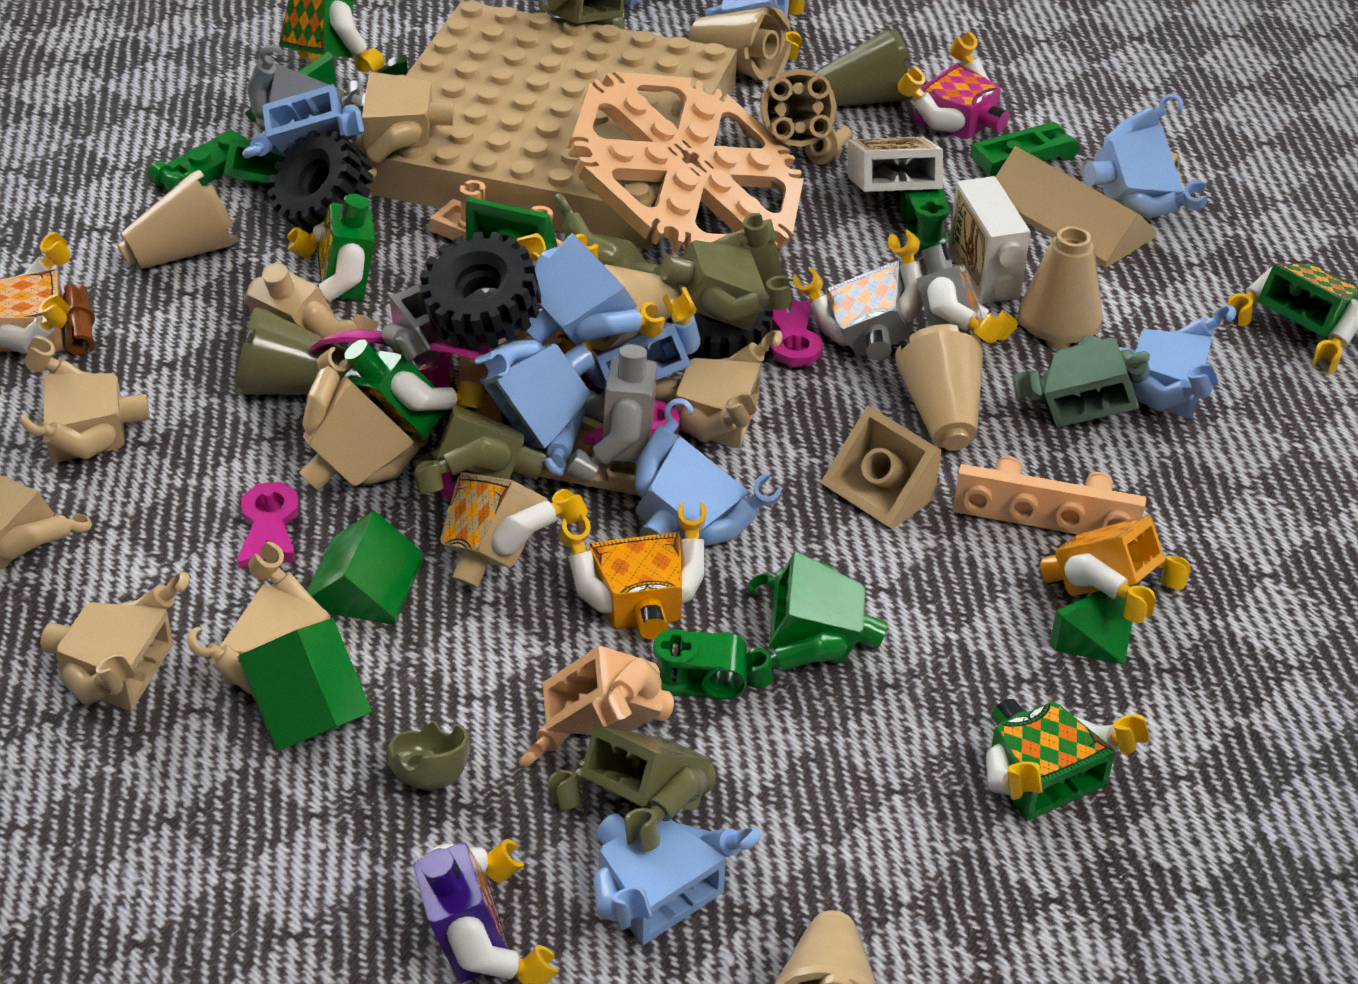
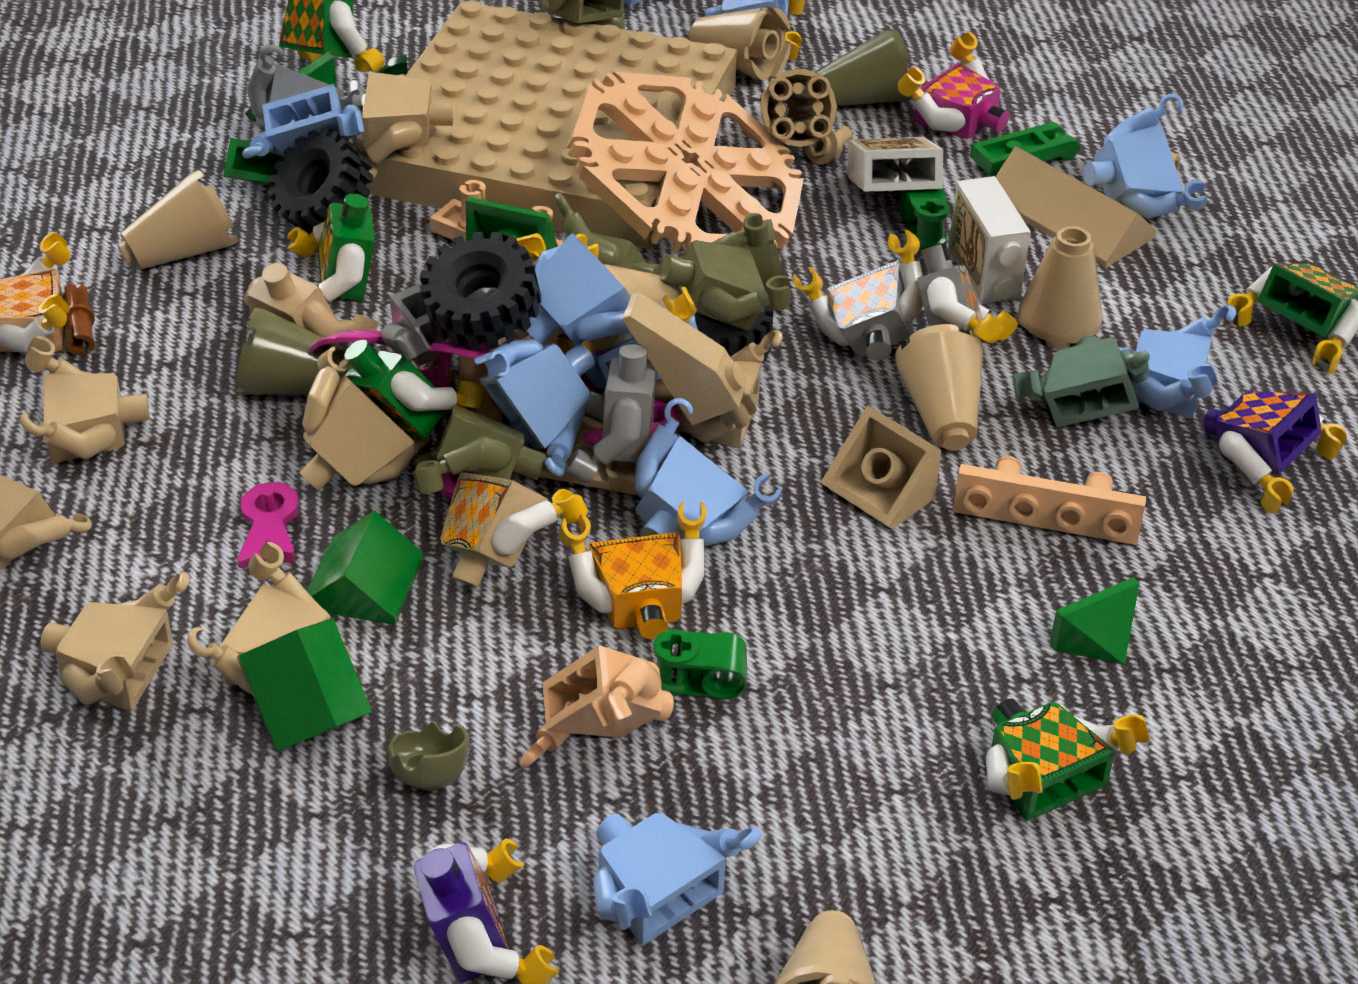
(207, 158): green plate -> none
(643, 770): olive torso -> none
(686, 360): none -> tan slope
(798, 344): dark pink piece -> none
(813, 619): green torso -> none
(1113, 560): torso -> none
(1268, 432): none -> torso

